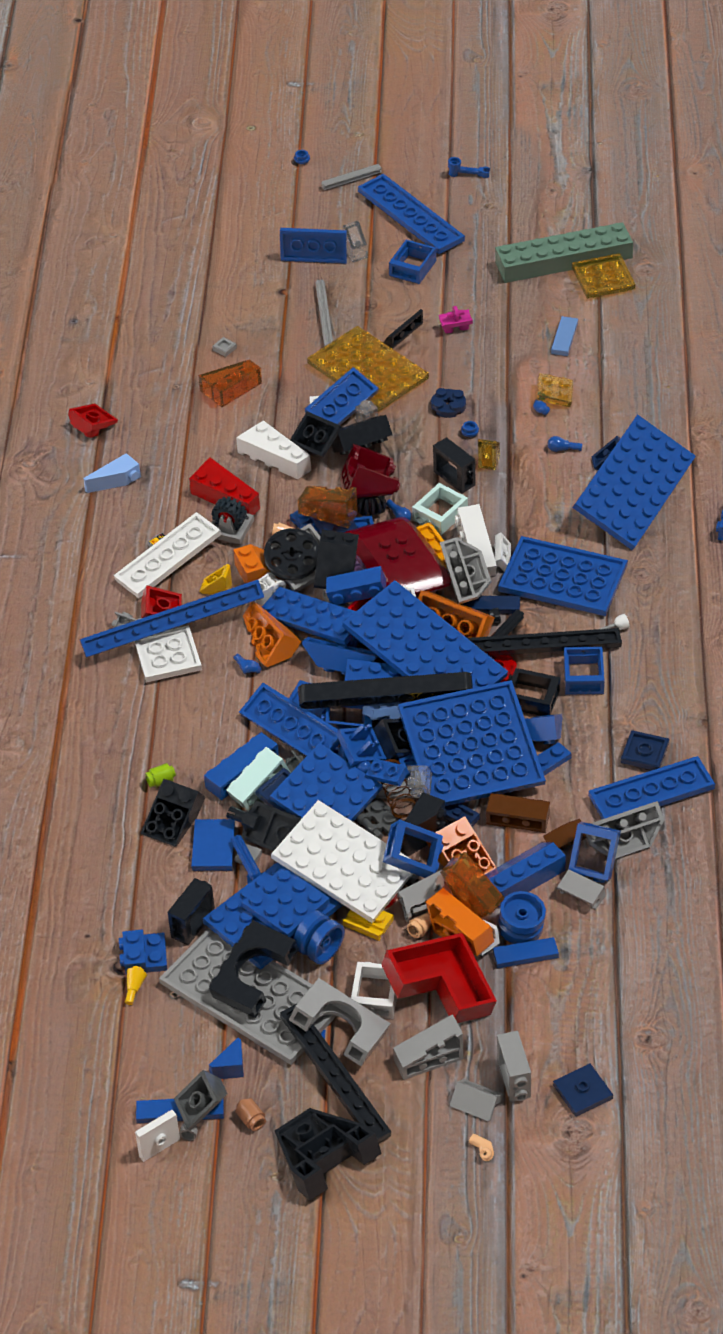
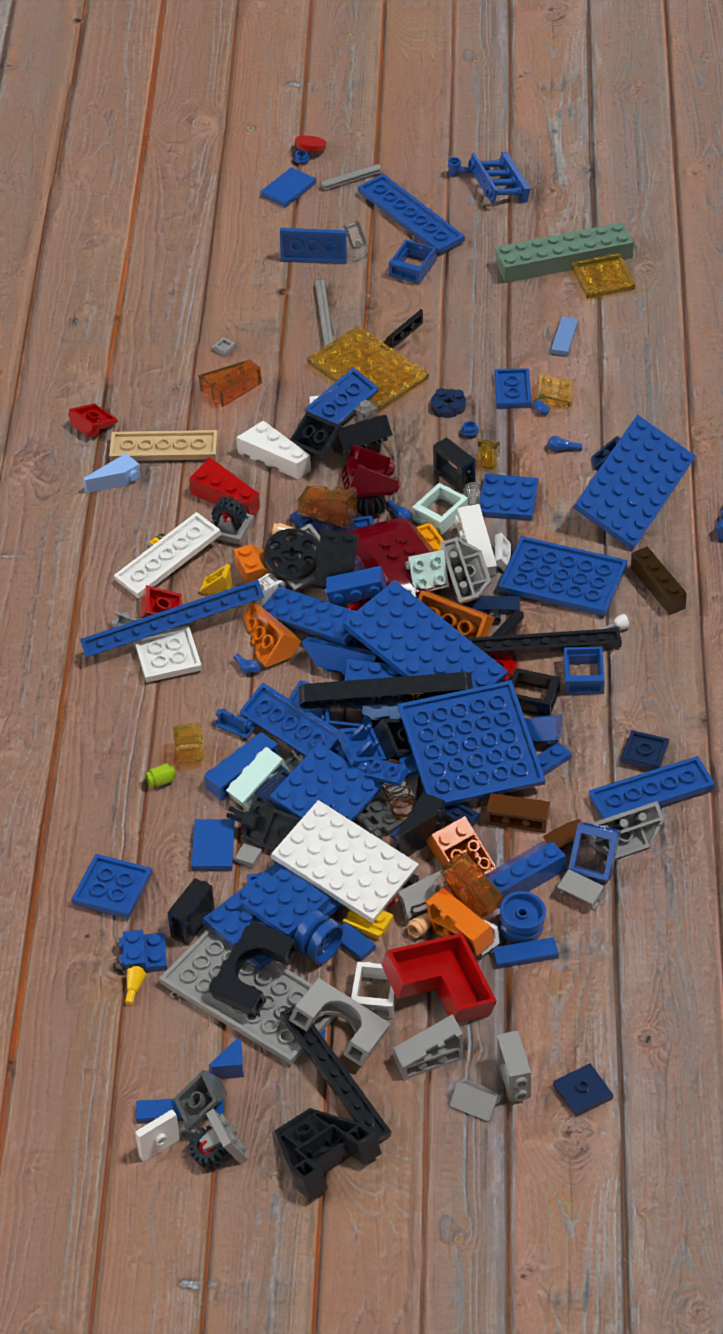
(112, 886): none -> blue plate
(164, 445): none -> tan plate
(172, 813): black slope -> none
(188, 743): none -> clear yellow brick
(216, 1142): none -> plate
(234, 724): none -> blue hinge
(245, 856): blue axle -> none
(250, 1114): nougat brick -> none
(288, 187): none -> blue tile
(308, 143): none -> red tile
(356, 943): none -> blue tile
(394, 845): blue window -> none
(419, 780): clear brick -> none
(428, 570): none -> light aqua hinge
(456, 318): dark pink hips -> none
(472, 492): none -> clear cone
(484, 1145): light nougat arm -> none
(507, 169): none -> blue fence
(508, 496): none -> blue plate
(512, 388): none -> blue tile
(658, 580): none -> dark brown brick

